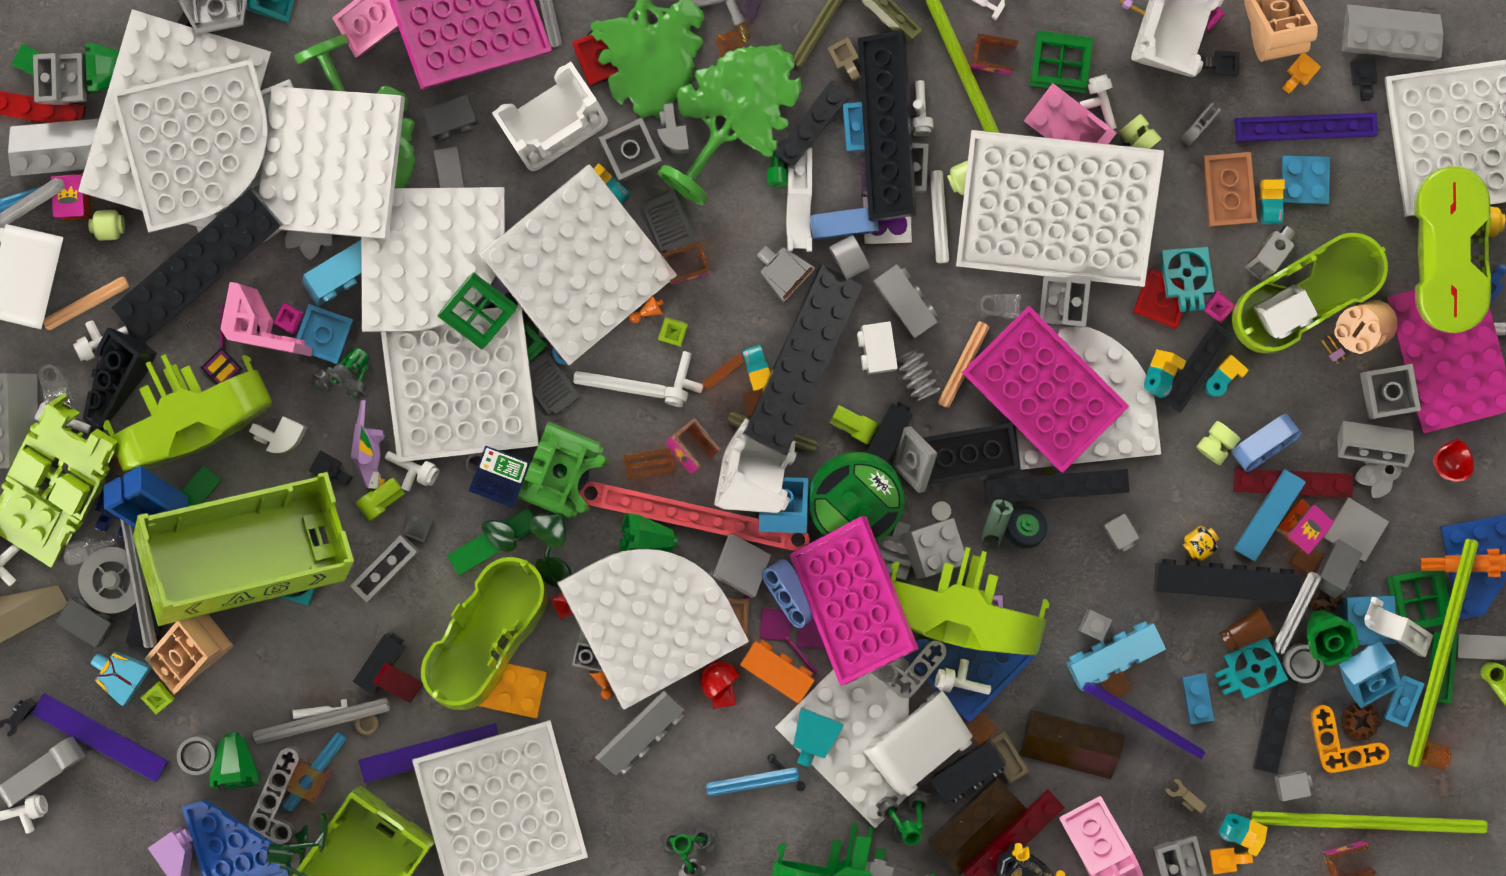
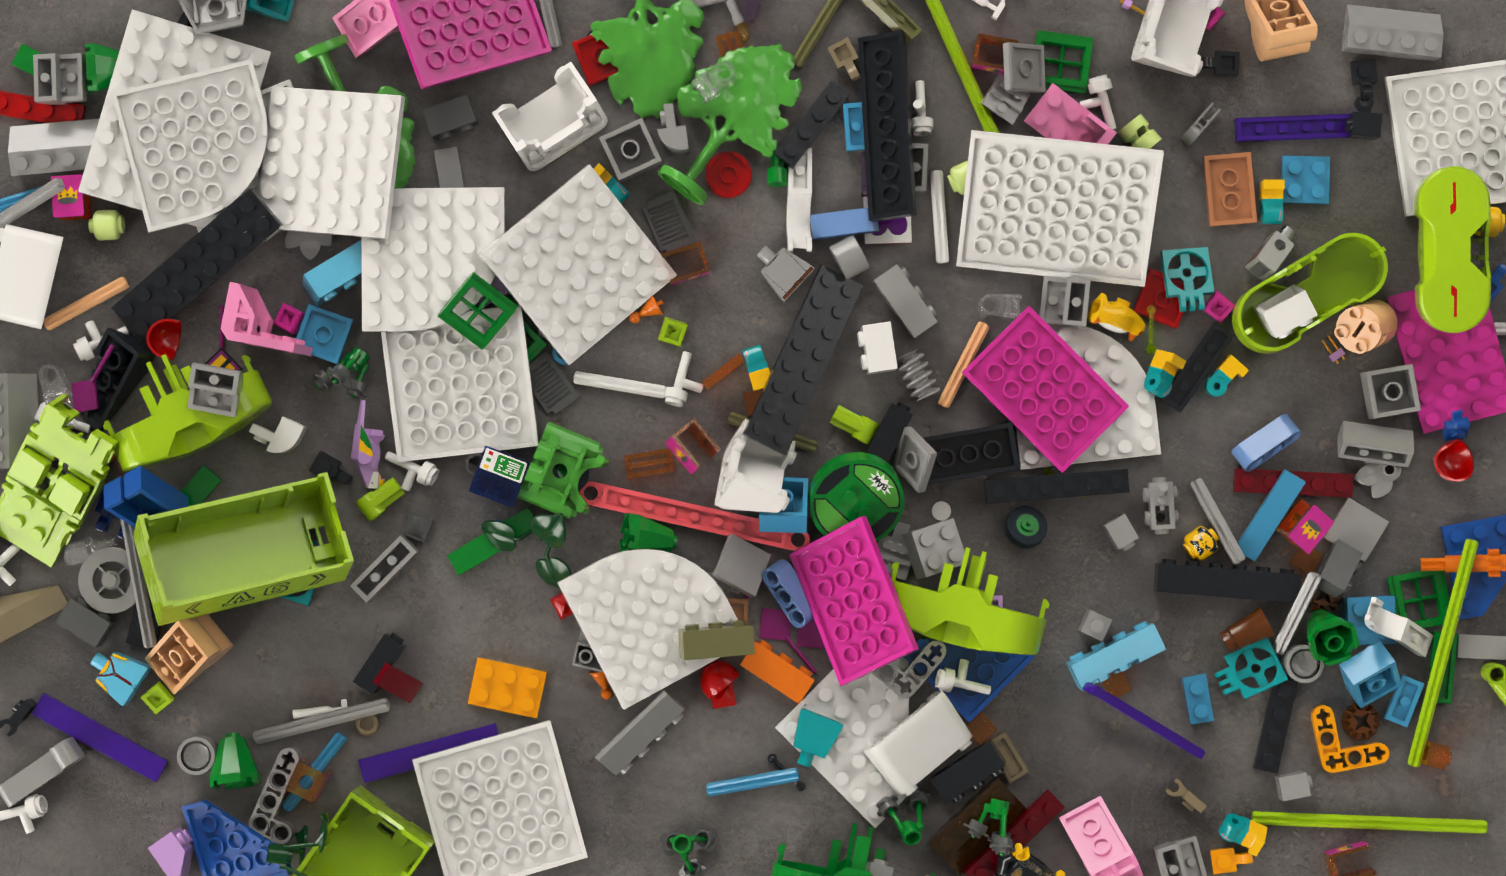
(85, 391): none -> magenta piece
(164, 337): none -> red helmet
(215, 389): none -> light grey brick
(506, 603): lime piece -> none
(713, 81): none -> clear piece
(716, 640): none -> olive brick
(728, 174): none -> red tile
(997, 520): sand green piece -> none
(1000, 840): none -> plant
(1004, 103): none -> light grey piece
(1024, 67): none -> light grey tile
(1072, 744): dark brown slope -> none
(1116, 316): none -> yellow animal
(1150, 348): none -> clear neon green hinge
(1160, 499): none -> light grey brick
(1217, 521): none -> light grey axle
(1218, 443): yellowish green wheel -> none
(1302, 71): light orange plate -> none
(1363, 123): none -> black brick
(1457, 427): none -> blue plate

